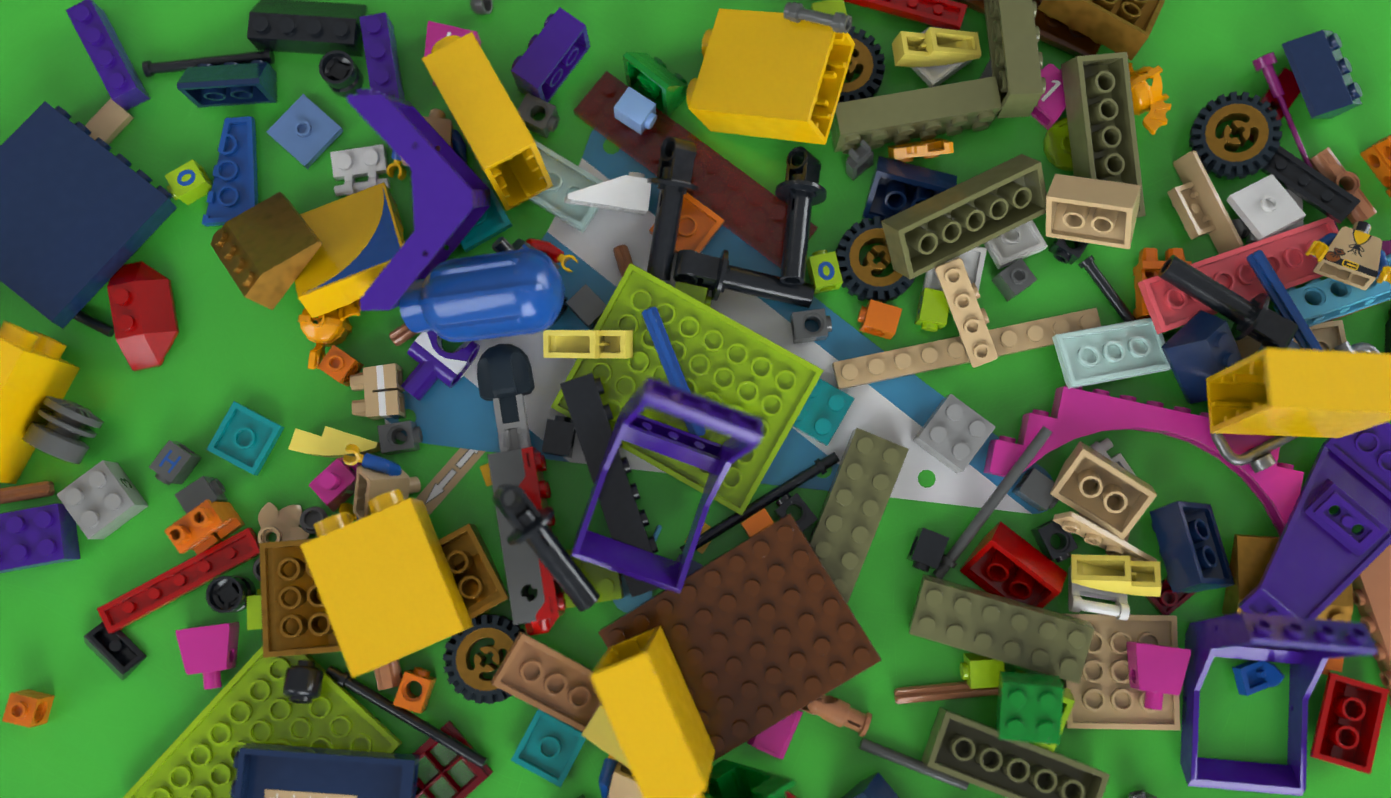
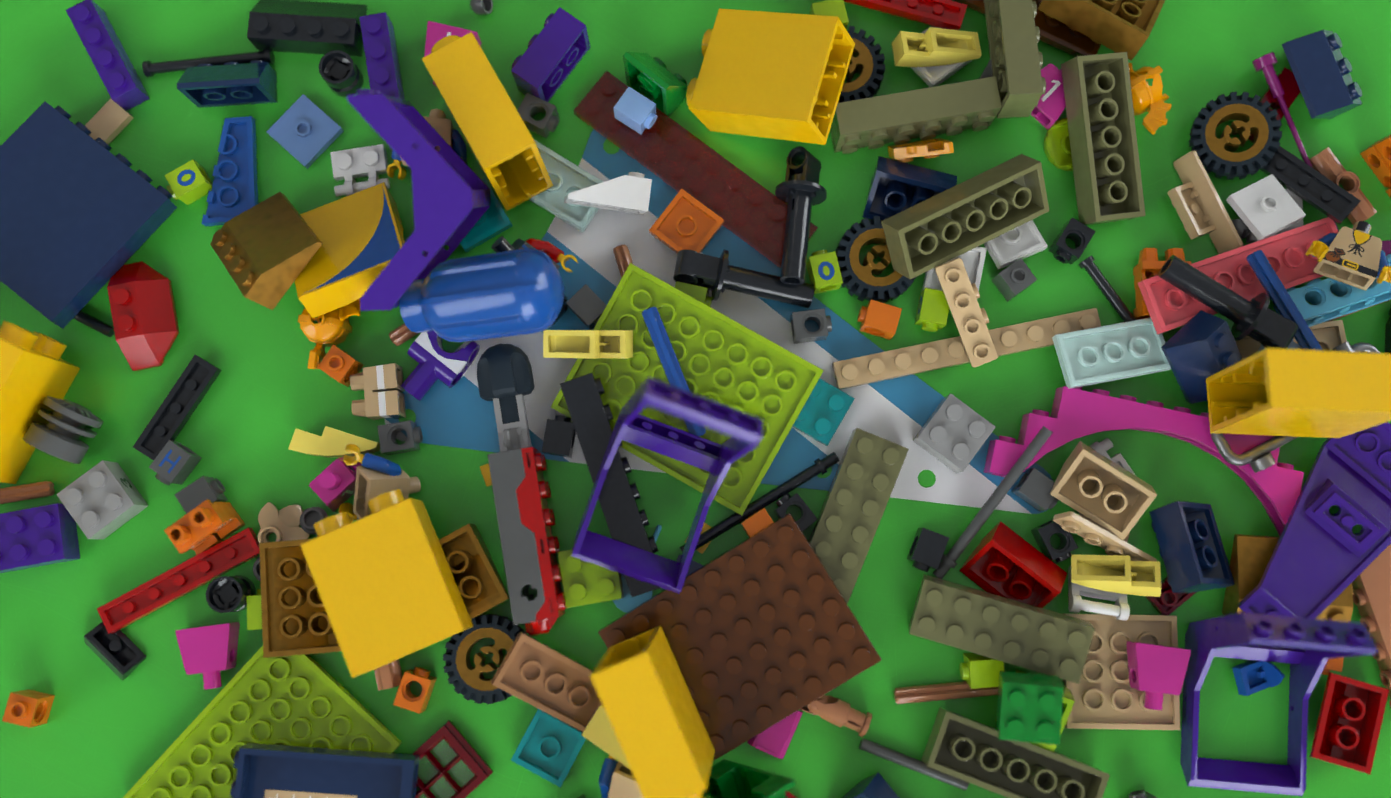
(177, 406): none -> black plate
(245, 438): teal plate -> none
(303, 682): black head -> none
(345, 680): black bar -> none
(448, 477): tan sticker -> none
(531, 527): black piece -> none
(673, 180): black piece -> none
(838, 22): dark grey bar -> none
(859, 160): dark grey plate -> none
(1092, 210): tan slope -> none

